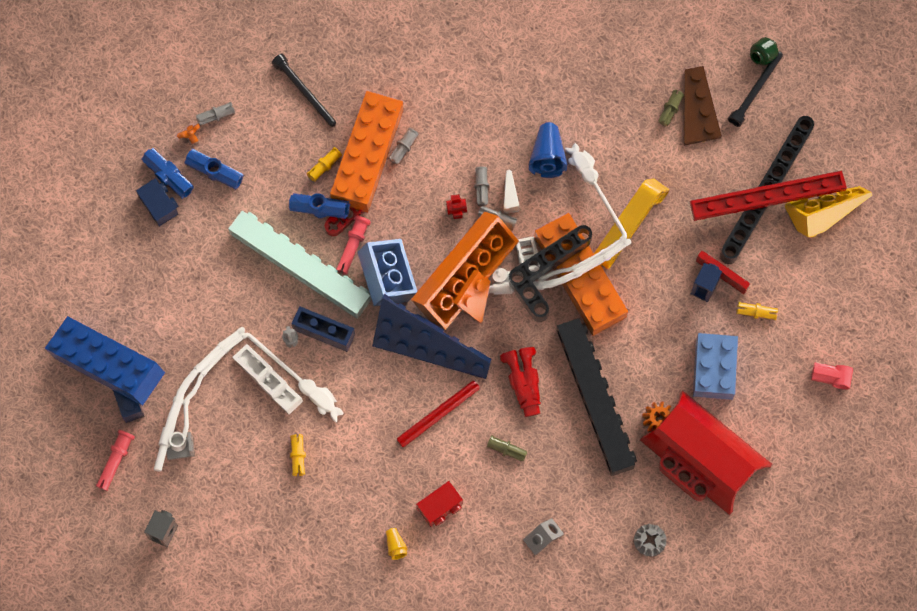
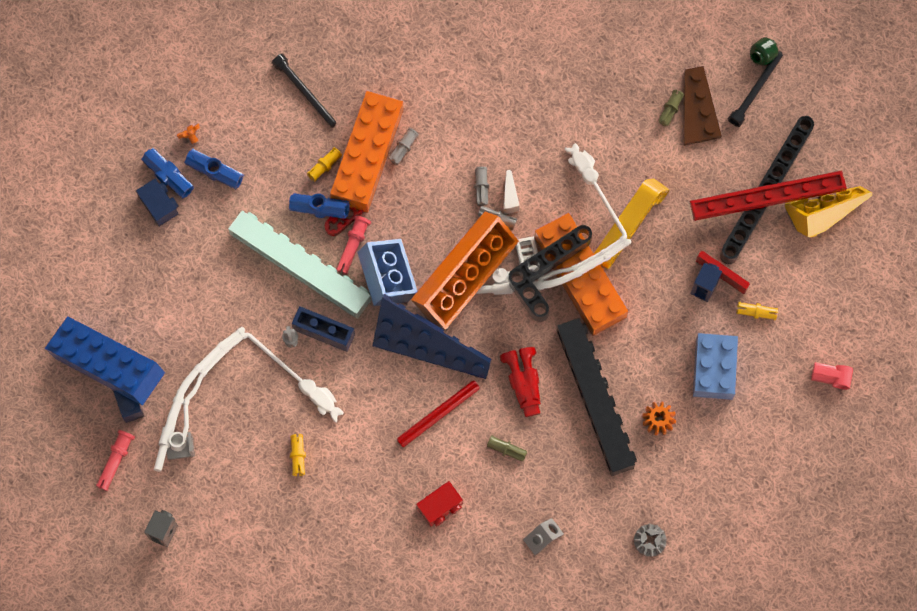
(215, 114): light grey axle -> none
(267, 379): white slope -> none
(395, 544): yellow cone -> none
(456, 206): red gear -> none
(474, 296): orange wing -> none
(548, 152): blue cone -> none
(705, 452): red panel -> none

